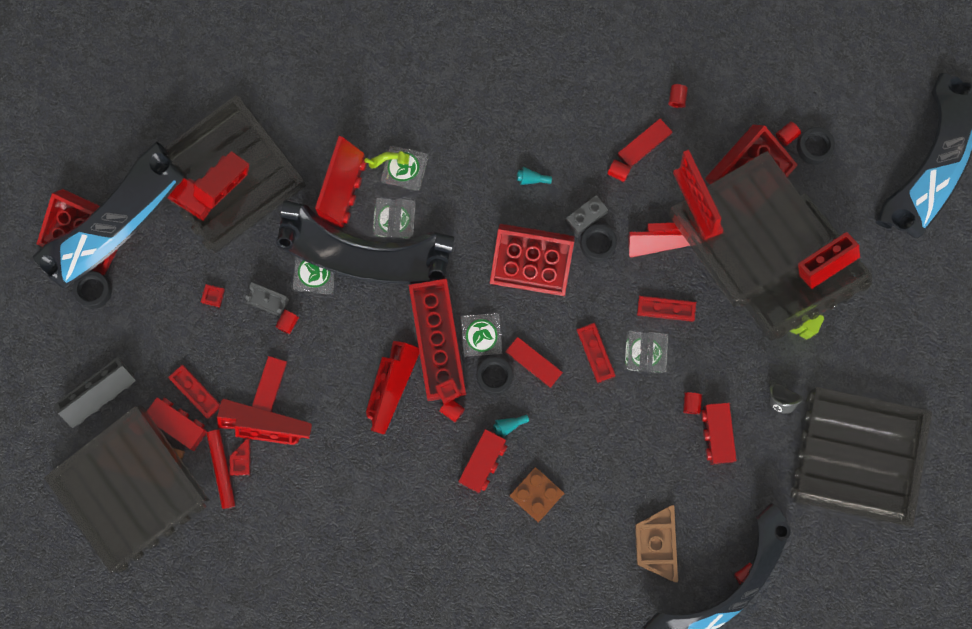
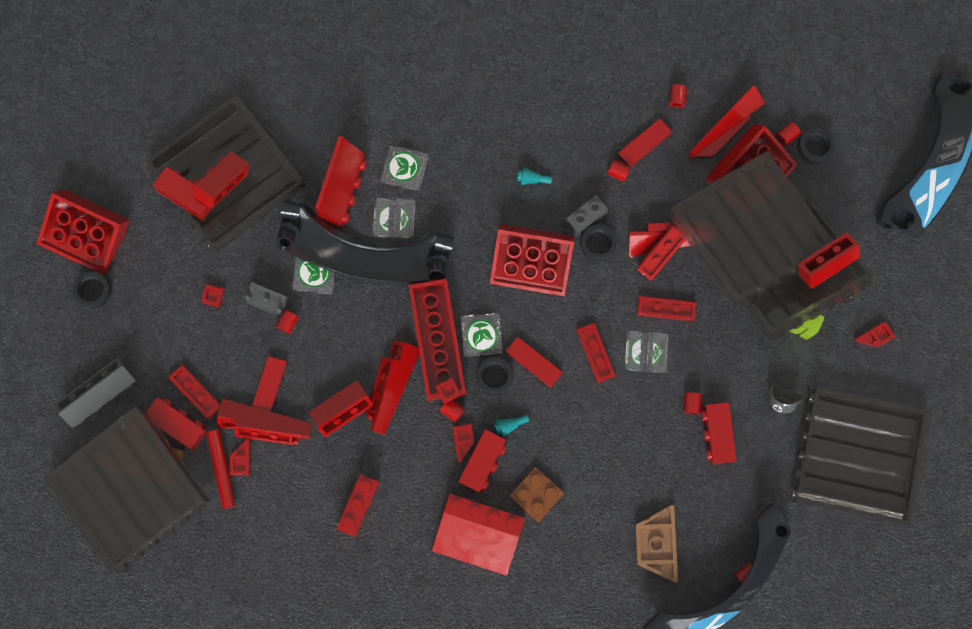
(114, 222): black panel -> none
(340, 408): none -> red brick
(358, 505): none -> red brick
(376, 161): lime piece -> none
(463, 440): none -> red tile
(478, 534): none -> slope
(661, 253): none -> red tile
(698, 197): red fence -> none
(728, 125): none -> red wedge
(876, 336): none -> red tile

